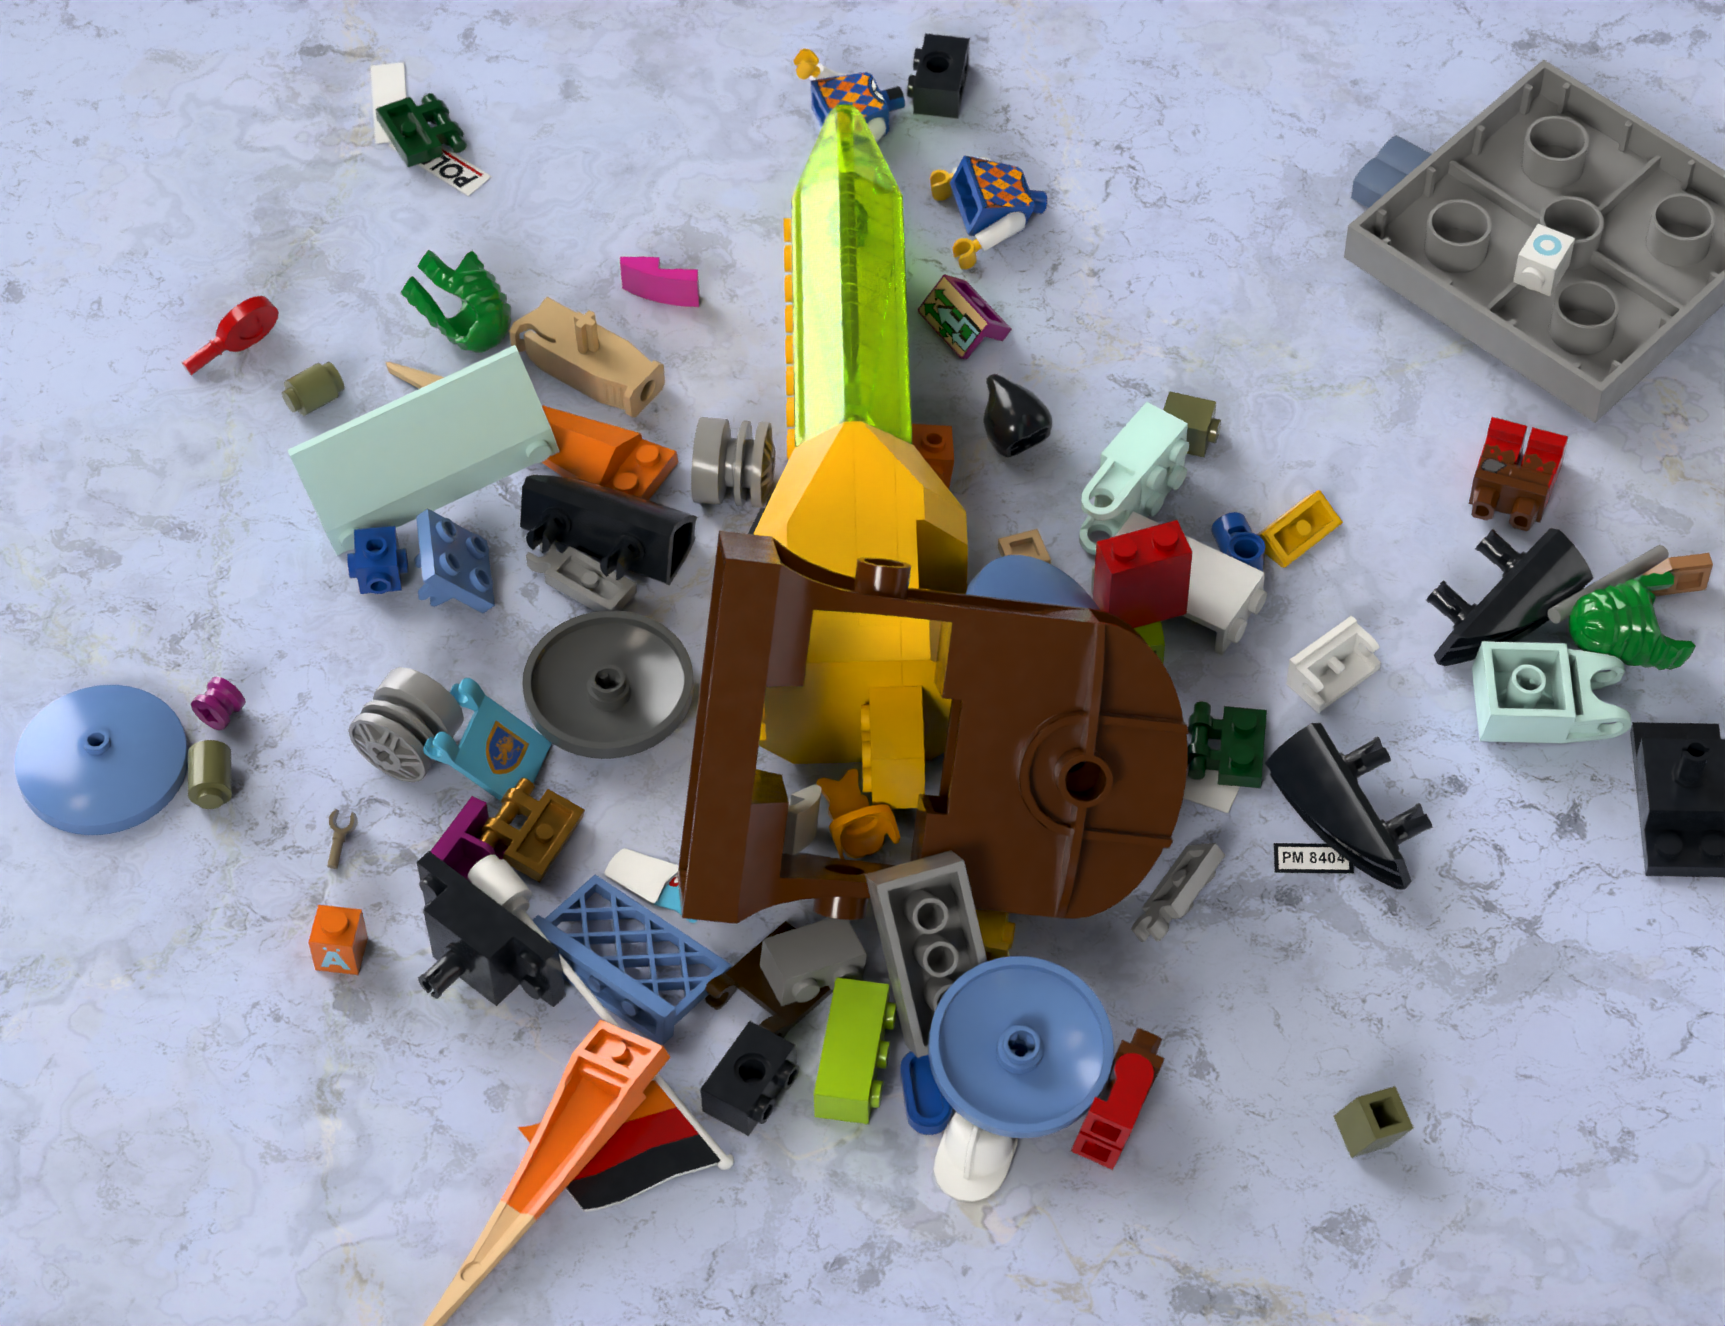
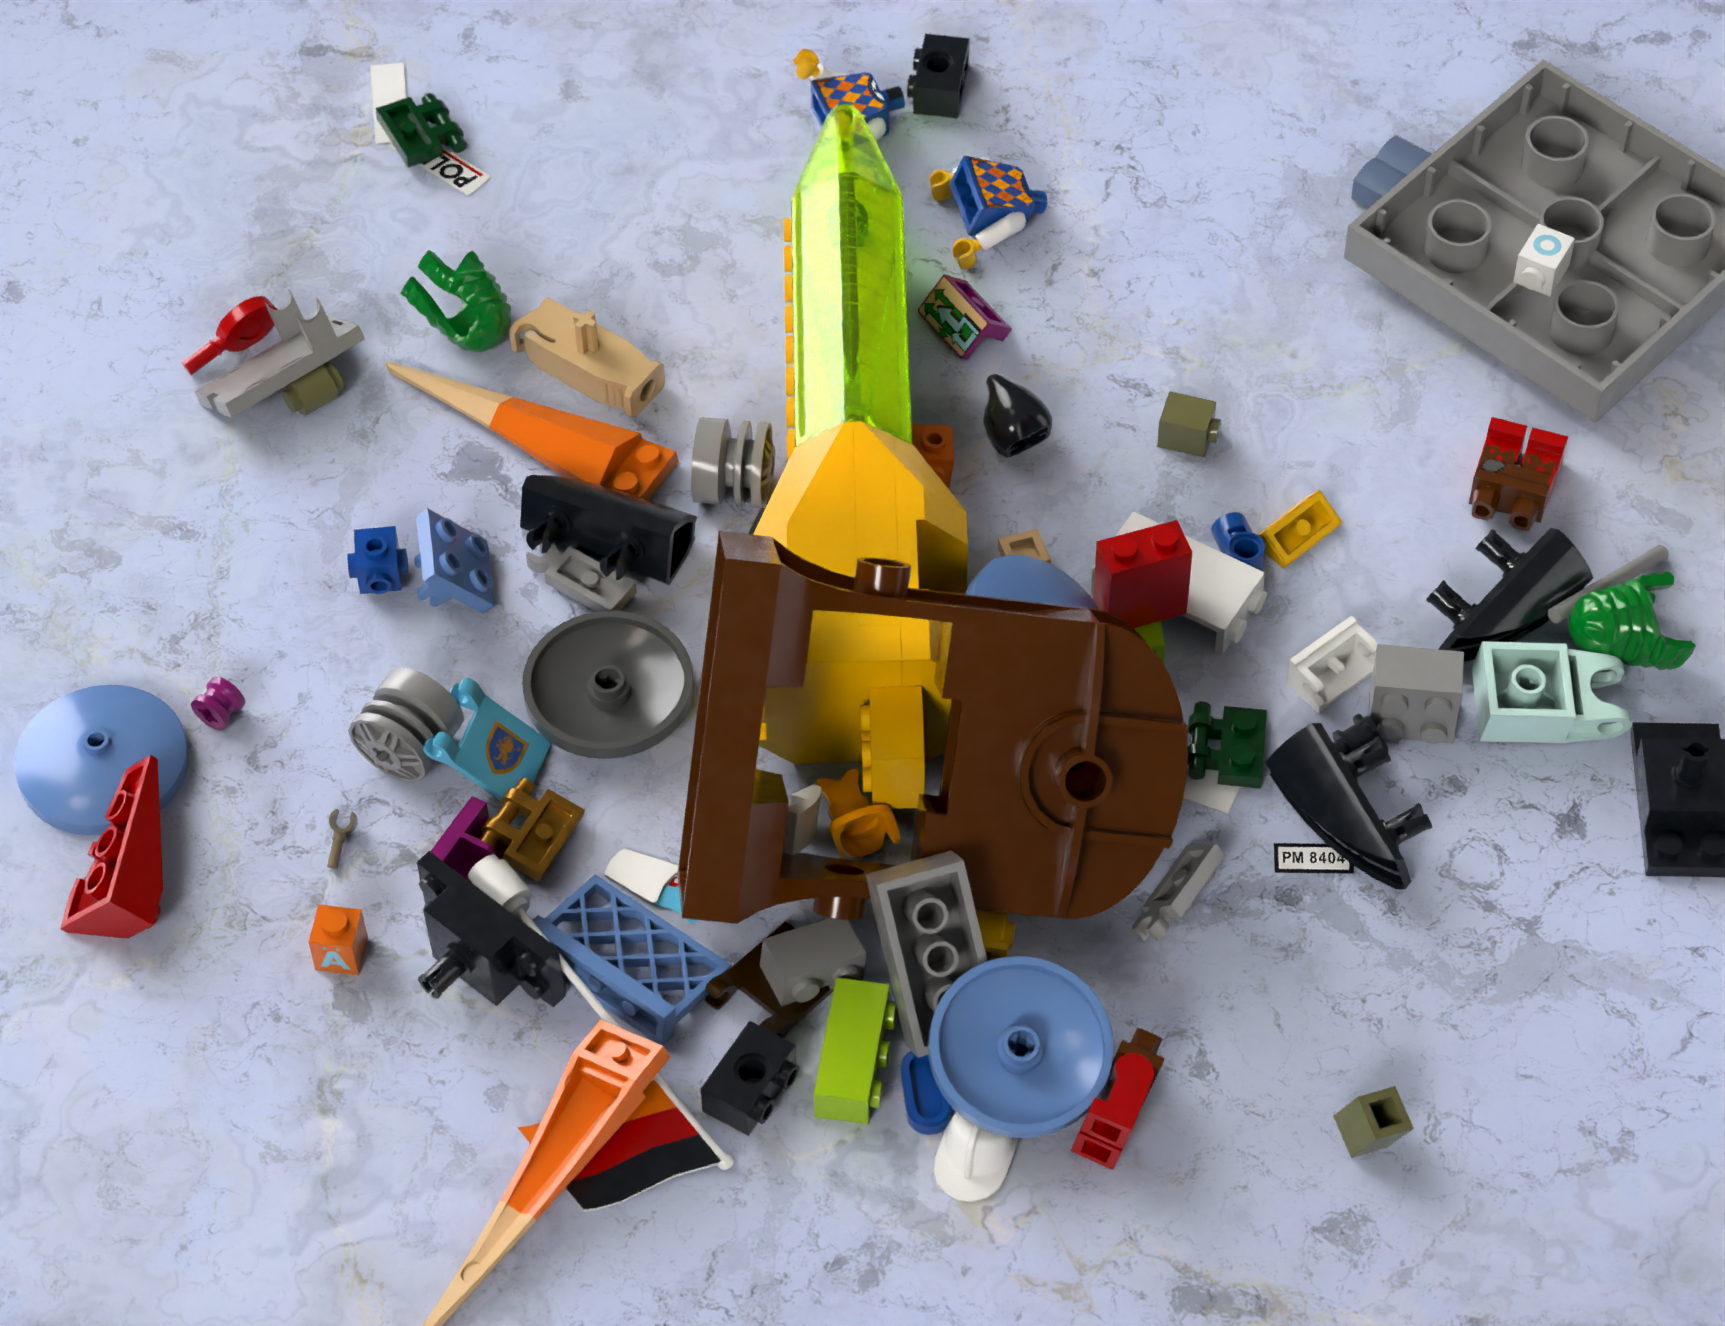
(127, 873): none -> red wedge
(209, 774): olive brick -> none
(302, 349): none -> light grey piece
(425, 449): light aqua slope -> none
(667, 286): dark pink slope -> none
(1135, 472): light aqua brick -> none
(1357, 735): none -> black brick
(1416, 693): none -> light grey brick
(1689, 572): medium nougat tile -> none

